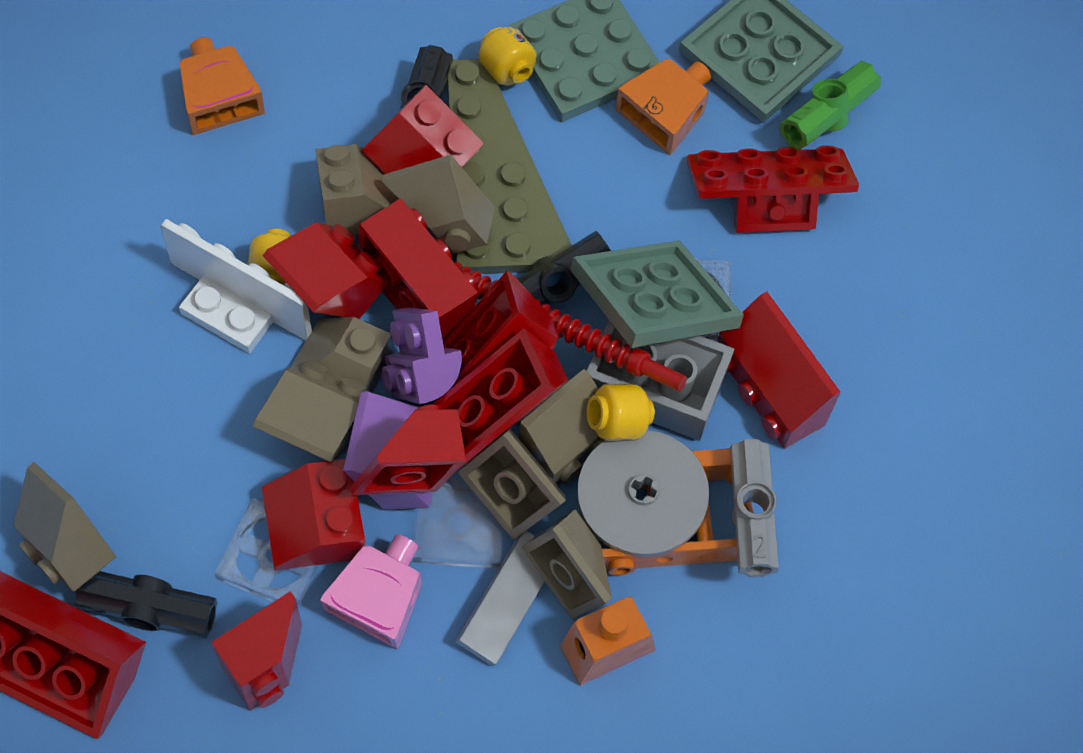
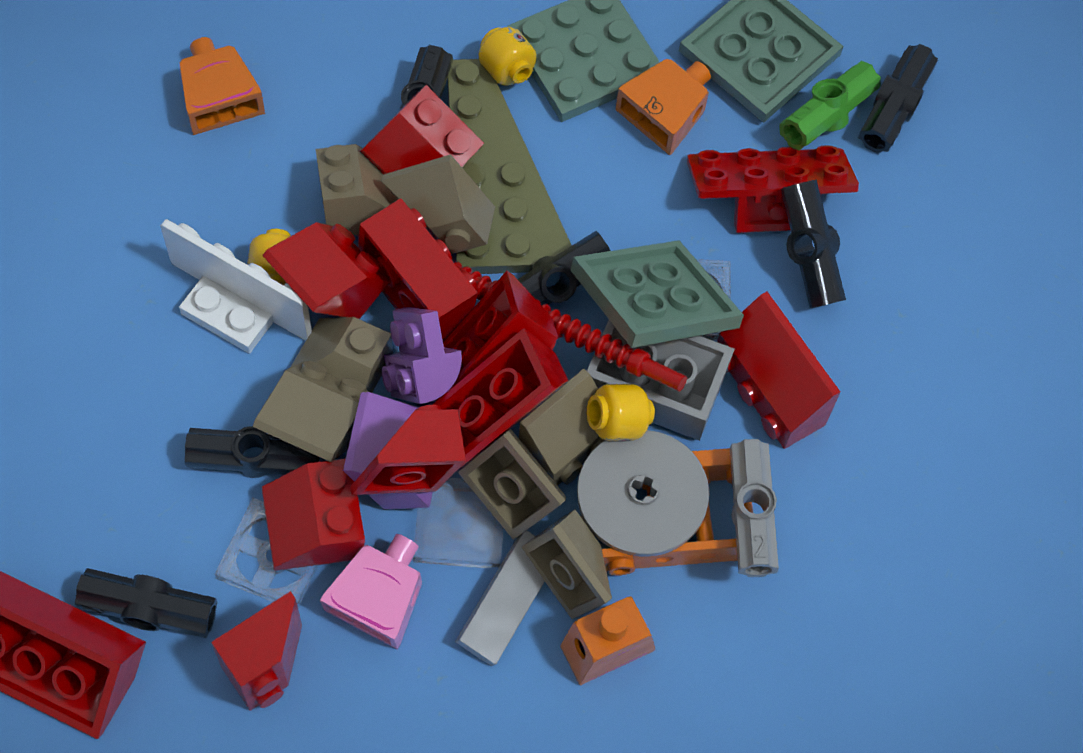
(58, 532): dark tan slope -> none
(225, 452): none -> black piece
(819, 262): none -> black piece
(898, 98): none -> black piece

